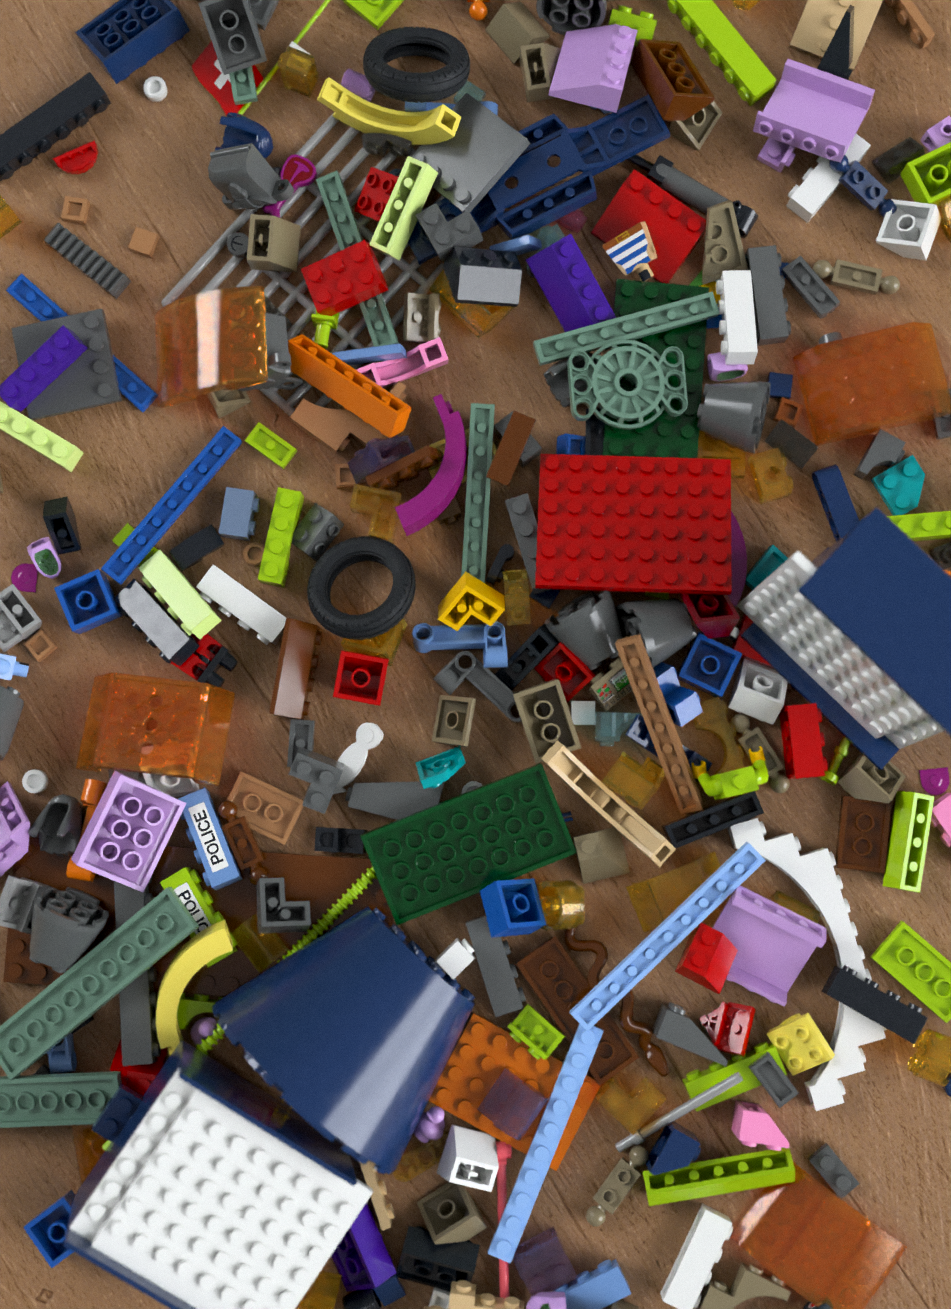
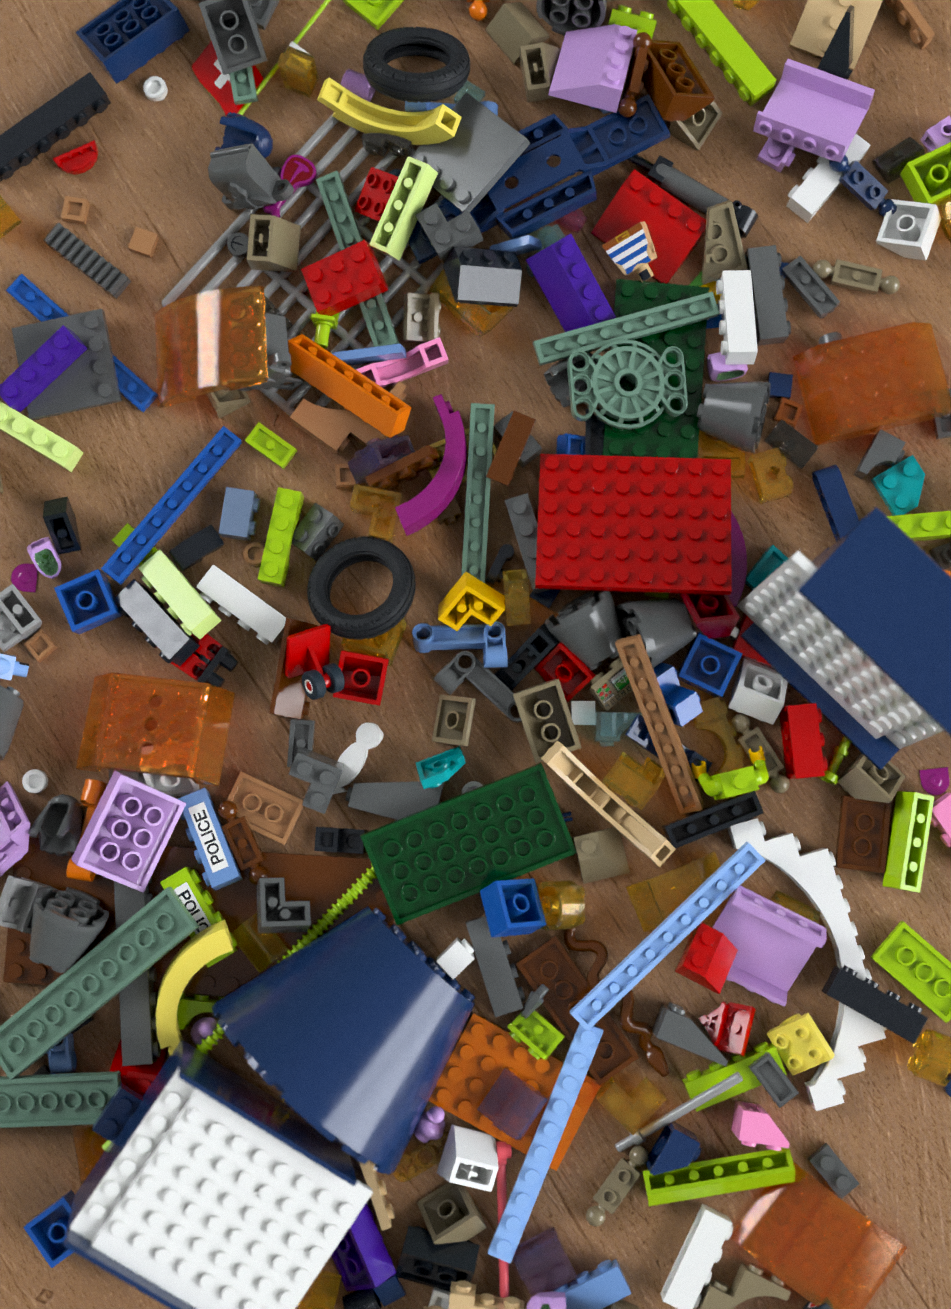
(309, 655): none -> red plate
(534, 1001): none -> dark grey bar
(638, 66): none -> reddish brown plate

